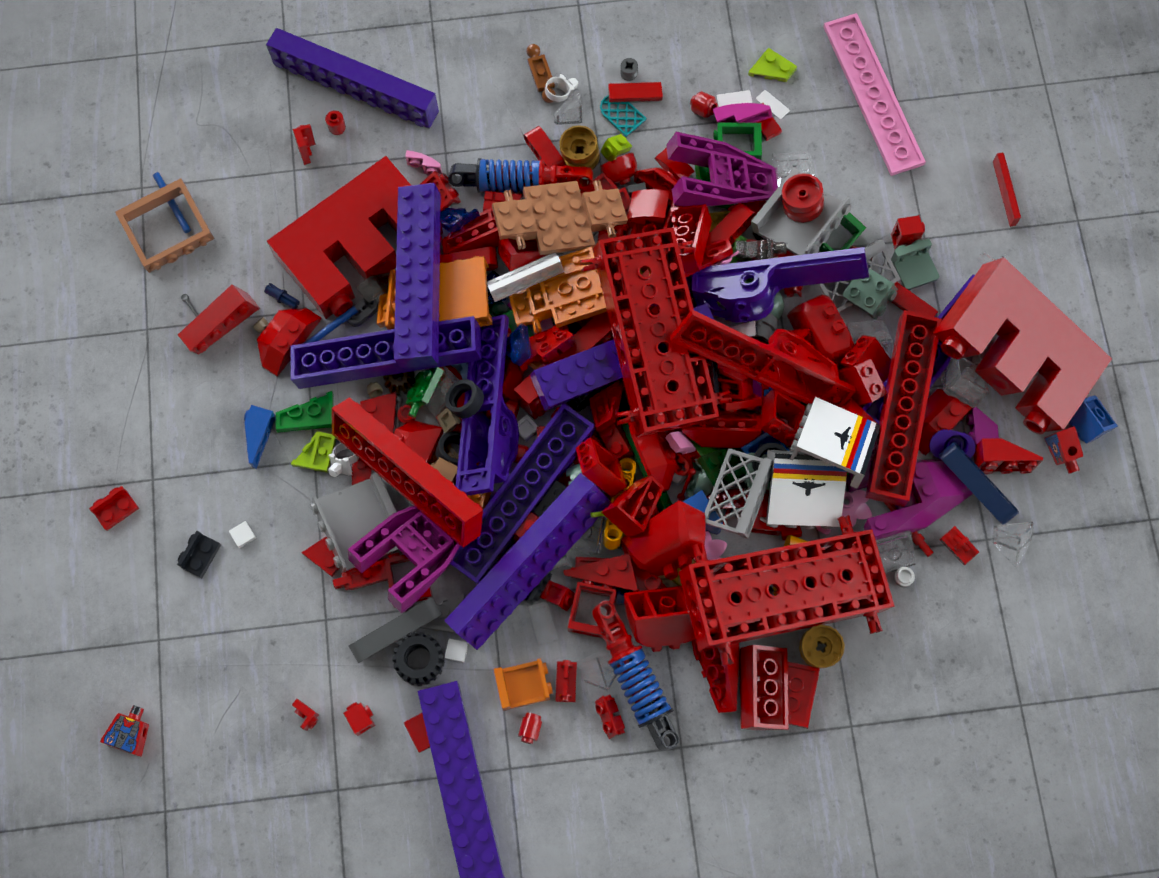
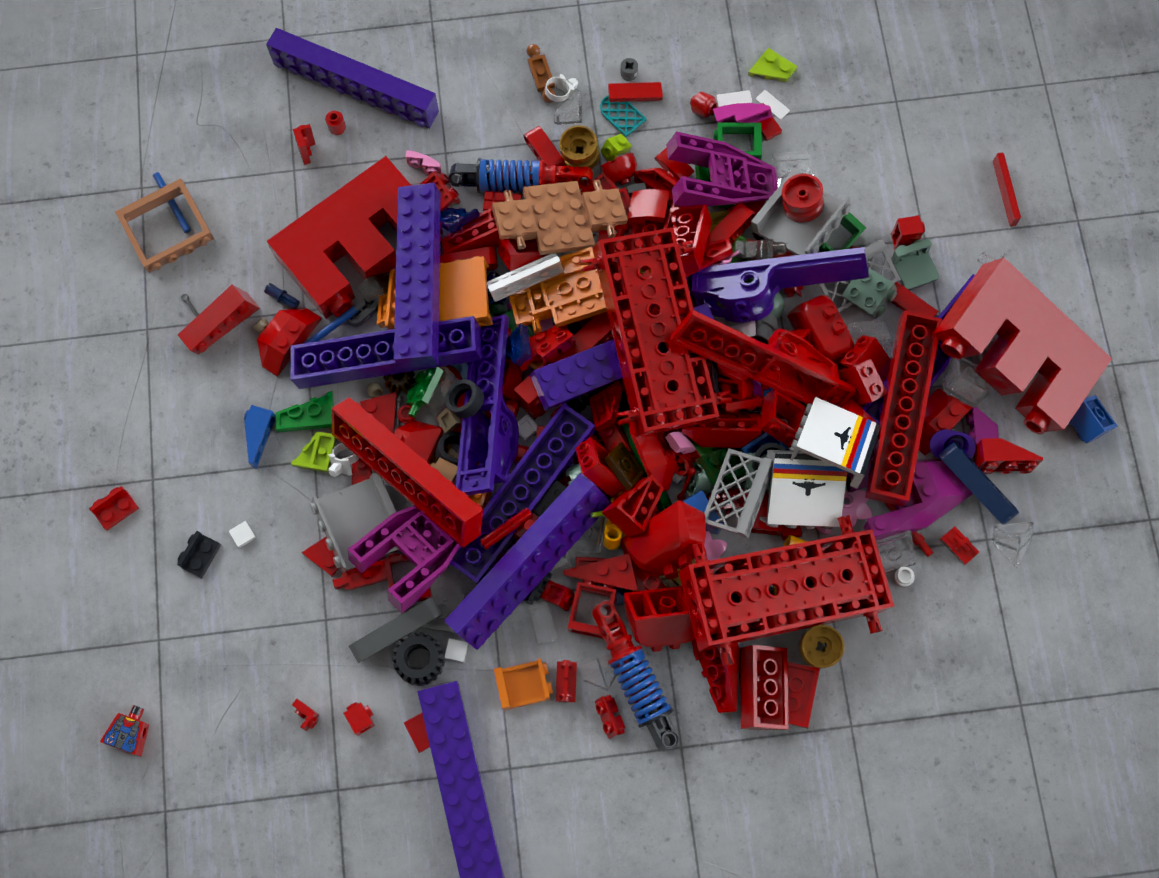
(506, 528): none -> red axle
(530, 728): red brick -> none
(624, 466): none -> dark brown tile
(874, 94): bright pink plate -> none
(1065, 448): red torso -> none

